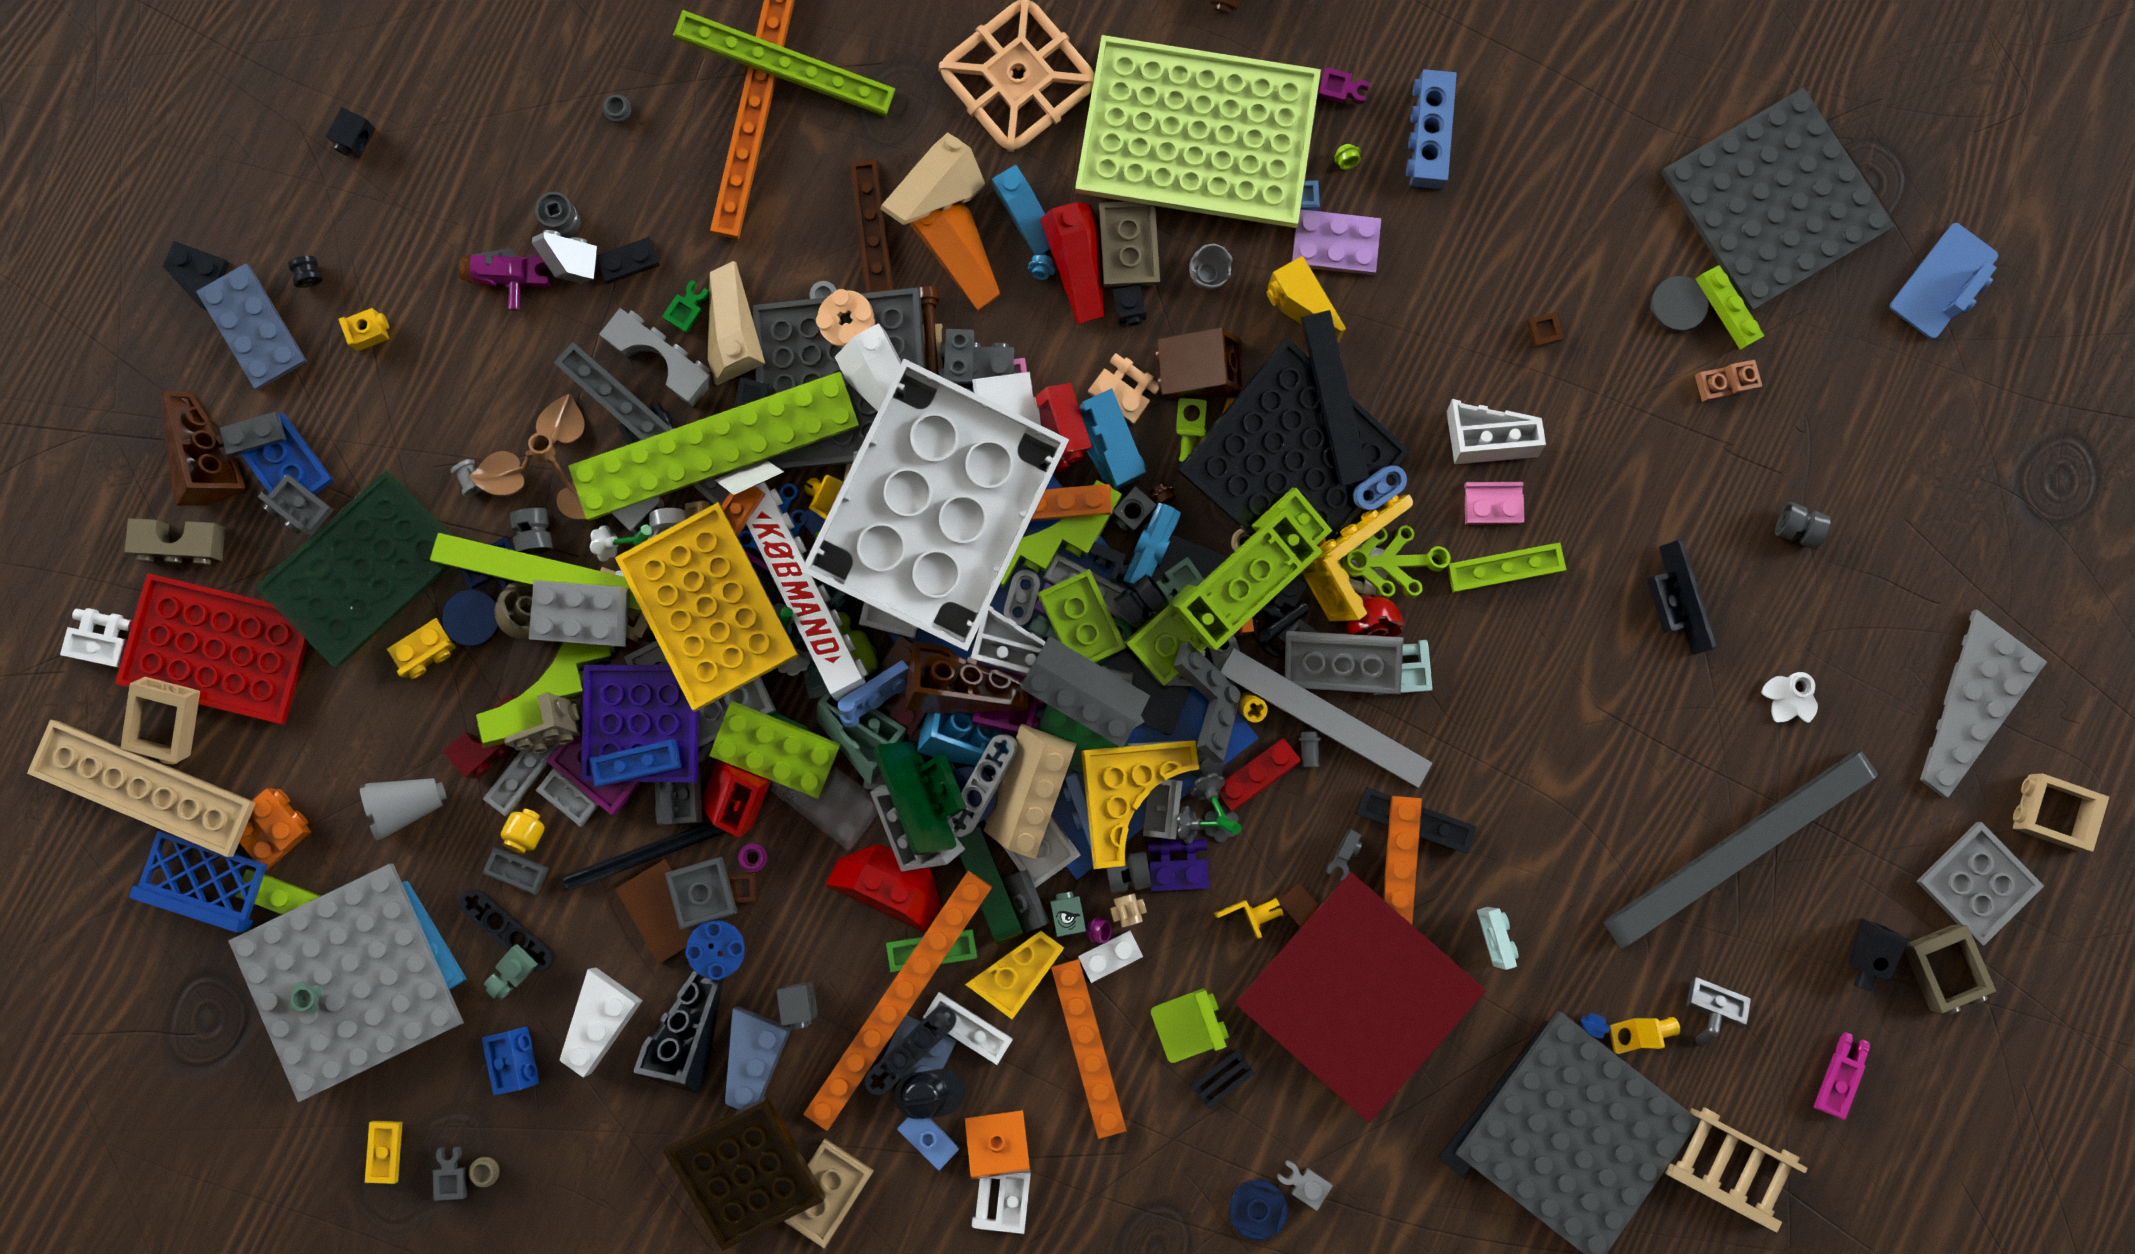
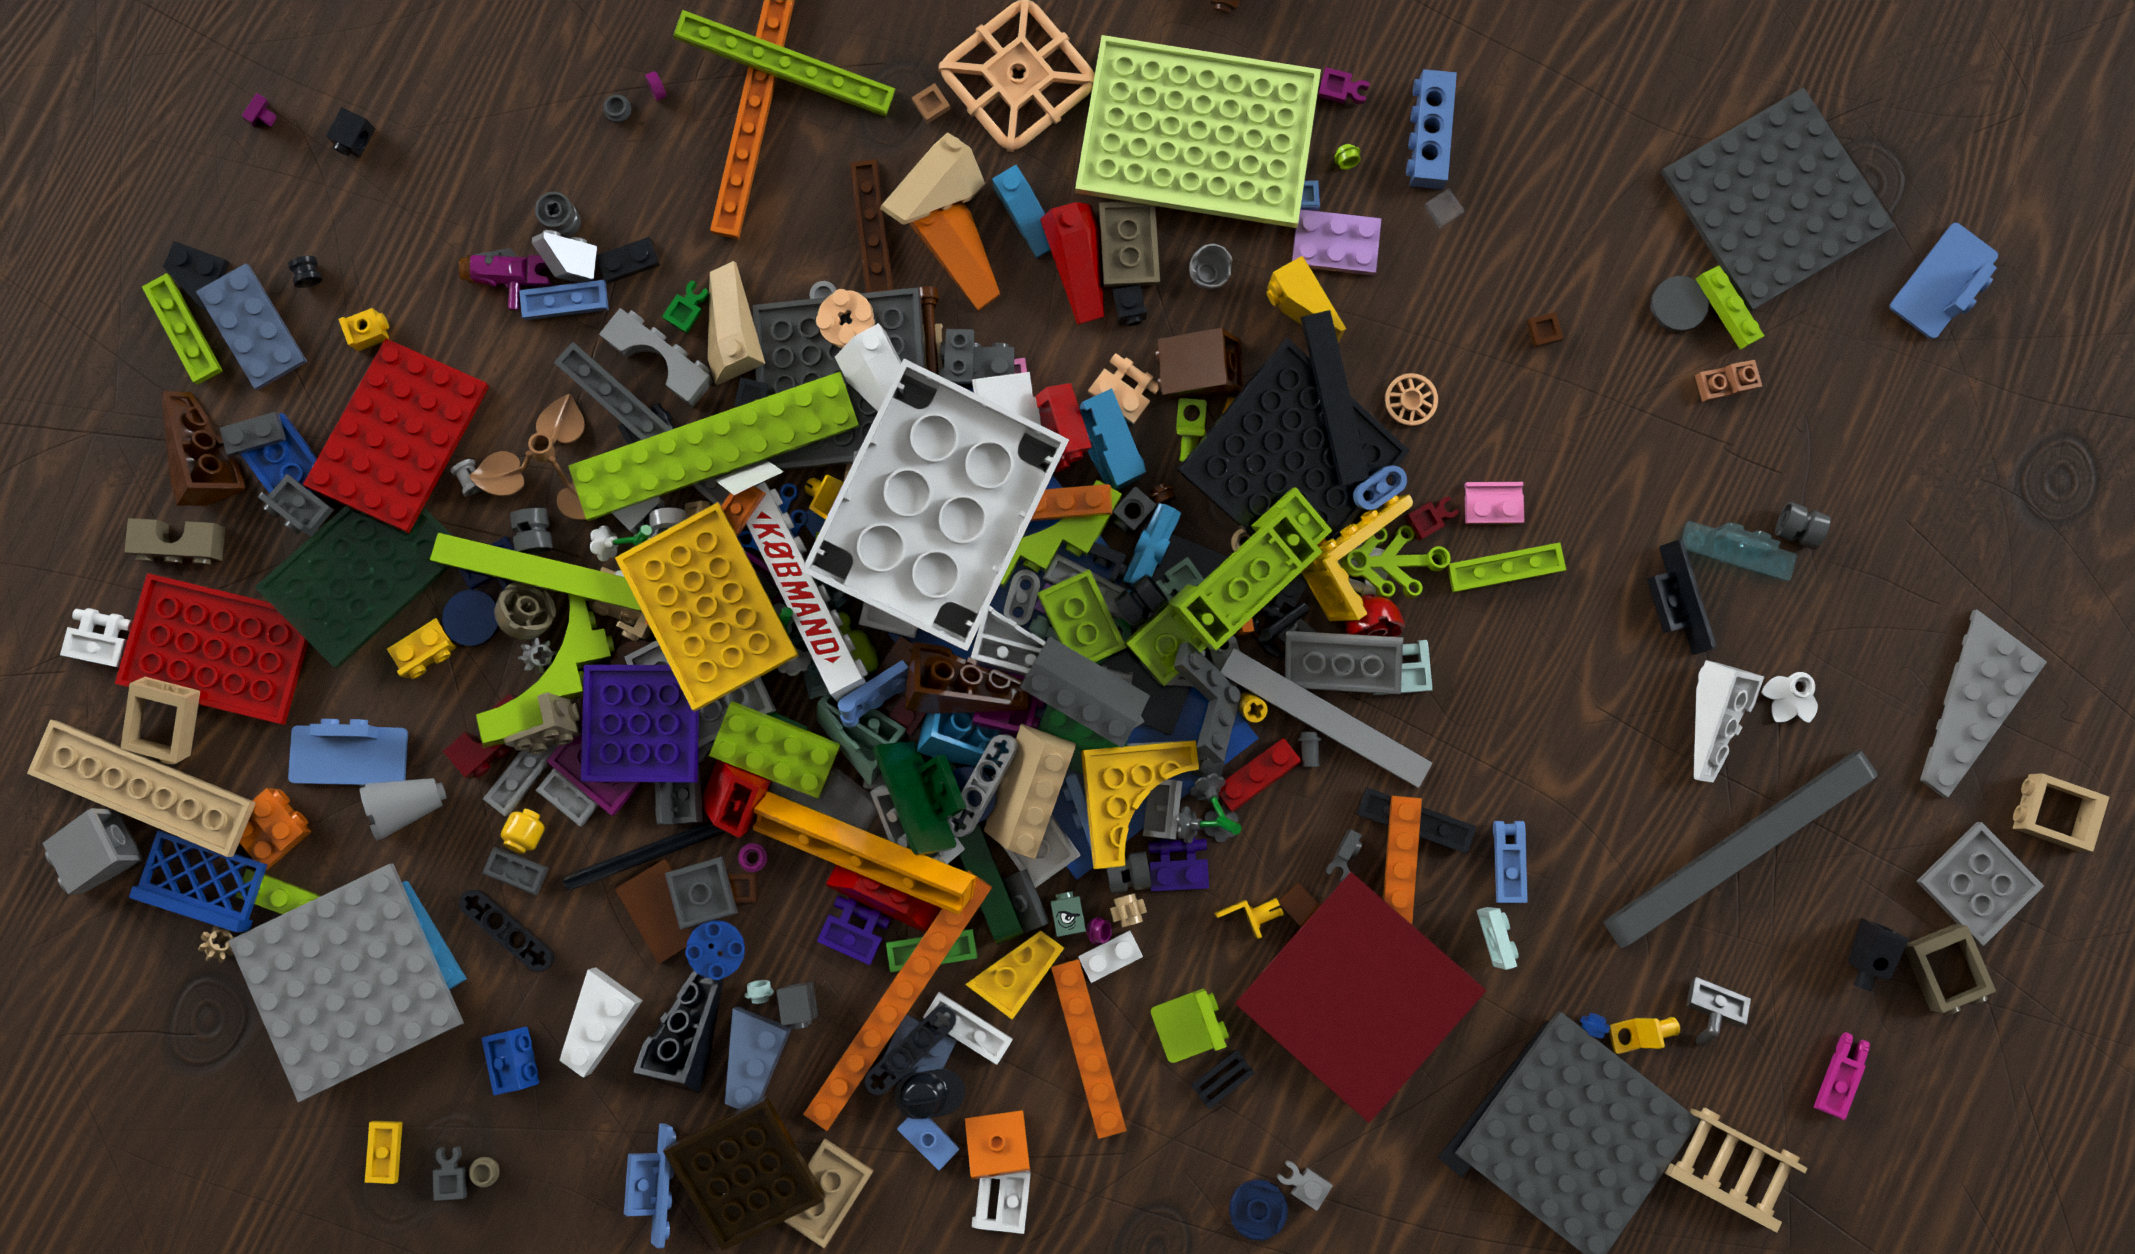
(92, 850): none -> light grey slope
(182, 329): none -> lime plate
(214, 950): none -> tan gear
(257, 111): none -> magenta tile
(297, 1000): sand green plate -> none
(347, 753): none -> medium blue bracket
(396, 435): none -> red plate
(513, 968): sand green plate -> none
(538, 663): none -> light grey gear
(564, 300): none -> medium blue plate
(579, 613): light grey brick -> none
(635, 763): blue tile -> none
(648, 1186): none -> medium blue bracket
(655, 86): none -> magenta tile
(759, 991): none -> light aqua plate
(849, 938): none -> dark purple plate
(864, 853): none -> light orange tile
(931, 103): none -> medium nougat plate
(1041, 267): dark azure plate -> none
(1411, 399): none -> light nougat wheel
(1429, 518): none -> dark red plate
(1444, 208): none -> clear tile
(1492, 435): white wedge -> none
(1510, 863): none -> medium blue plate
(1720, 703): none -> white wedge
(1740, 548): none -> clear light blue bracket

